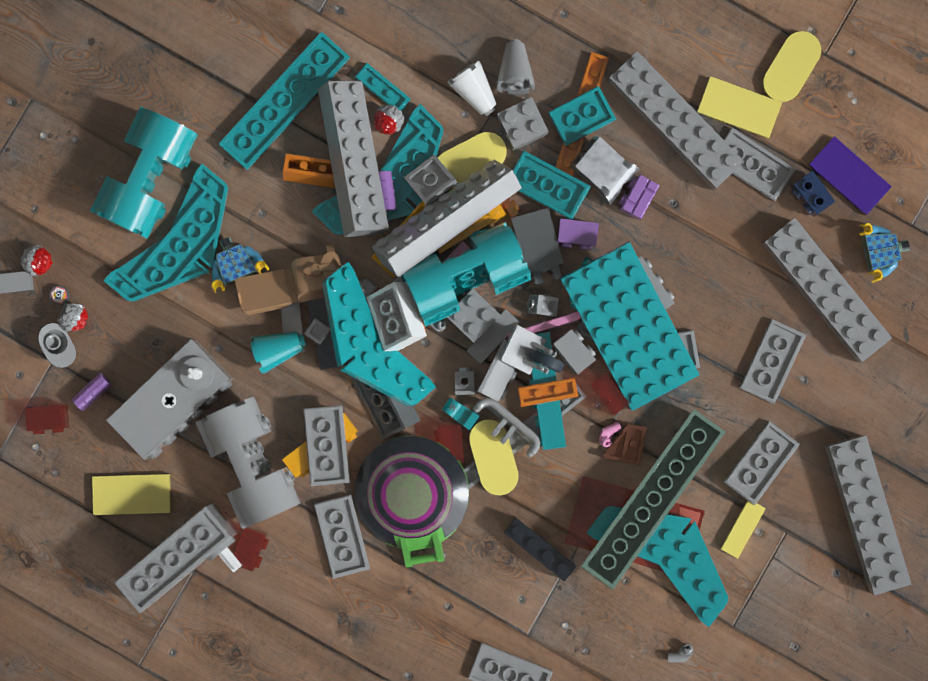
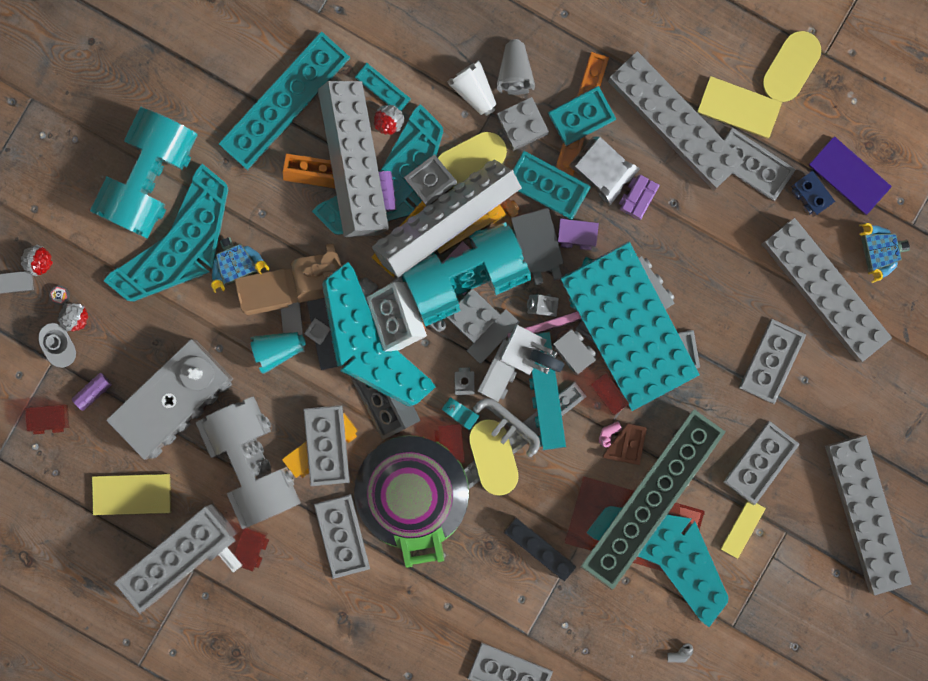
(547, 392): orange tile -> none

